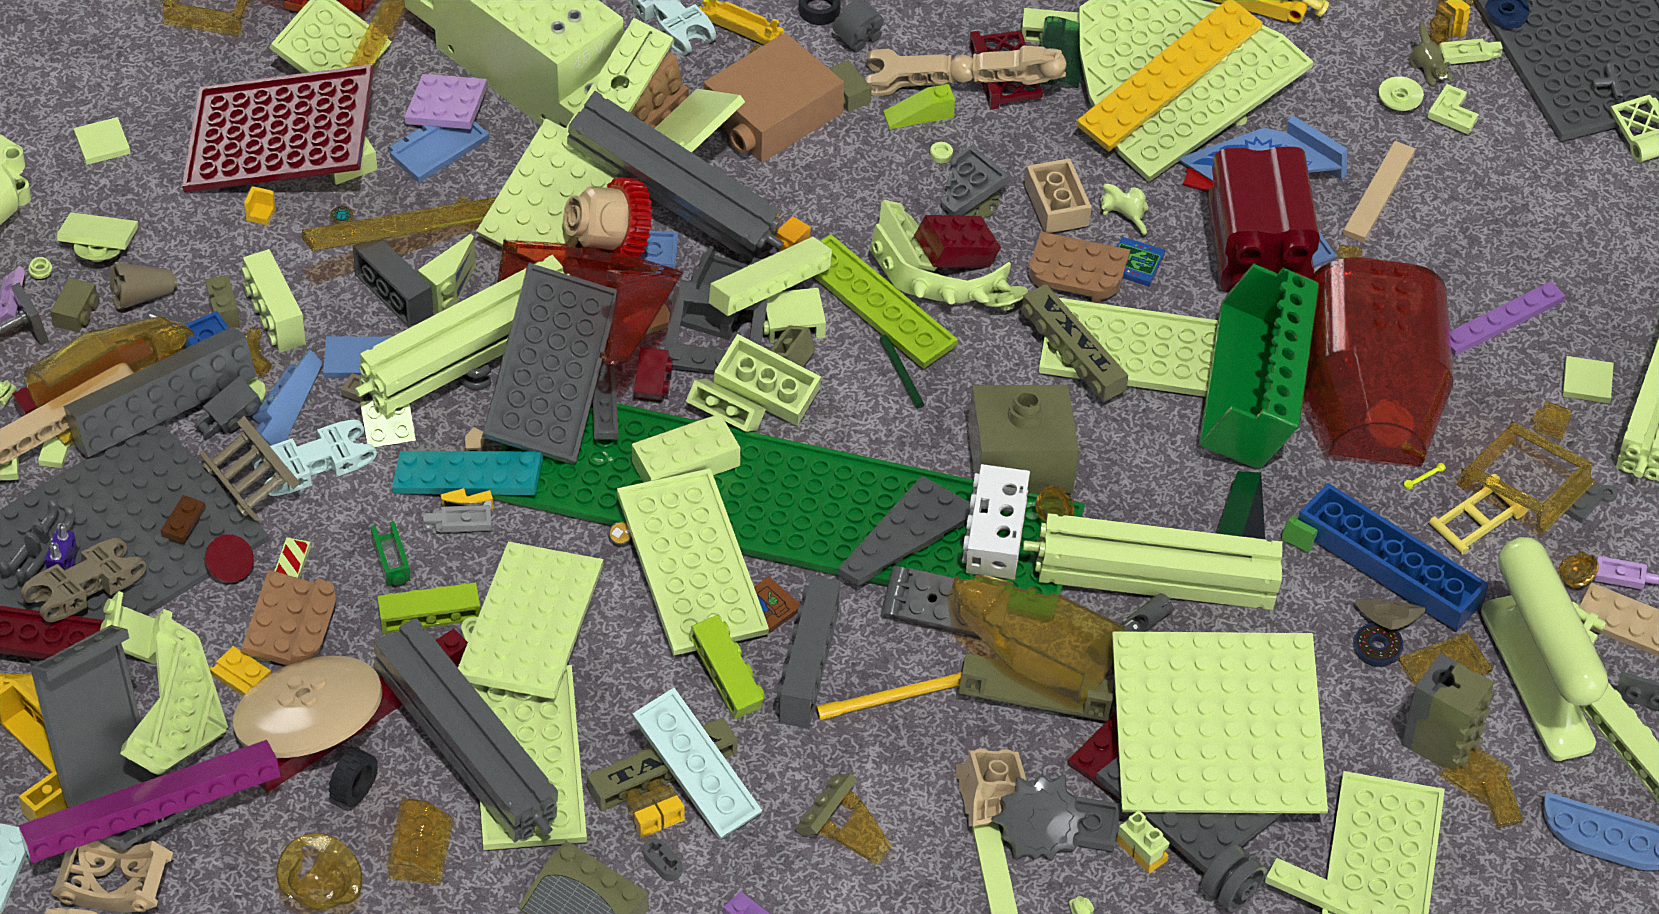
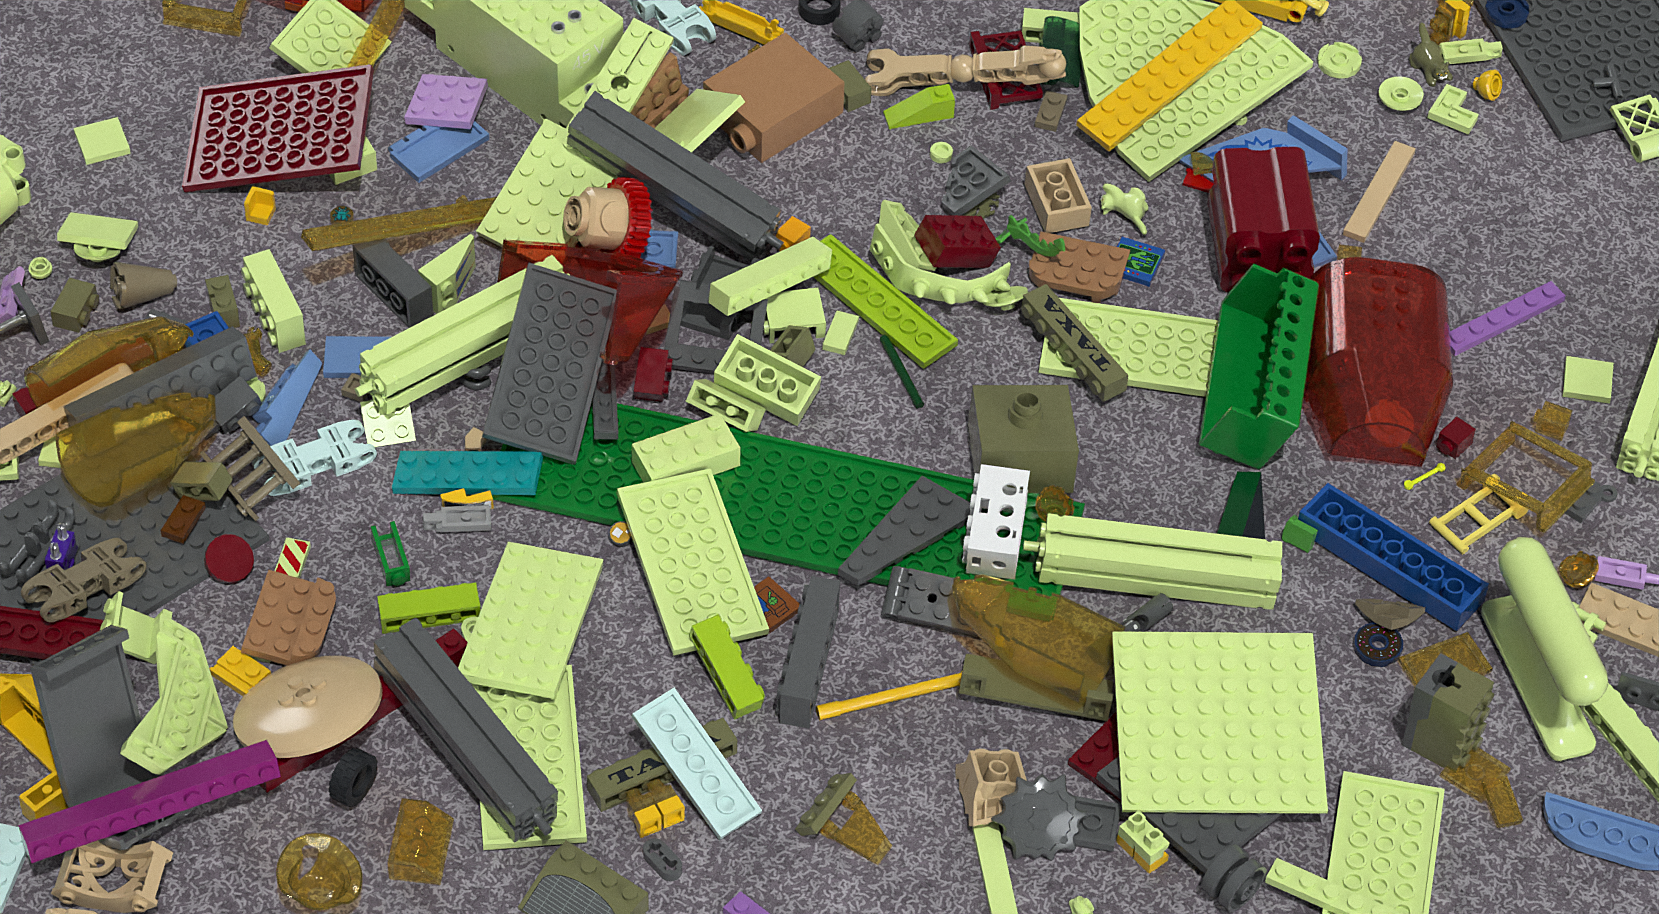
(132, 447): none -> clear yellow windscreen
(202, 480): none -> olive brick
(840, 332): none -> yellowish green tile
(1020, 230): none -> bright green piece
(1051, 111): none -> dark tan plate
(1201, 163): none -> clear yellow tile
(1339, 66): none -> yellowish green tile
(1455, 437): none -> dark red brick
(1488, 84): none -> yellow brick

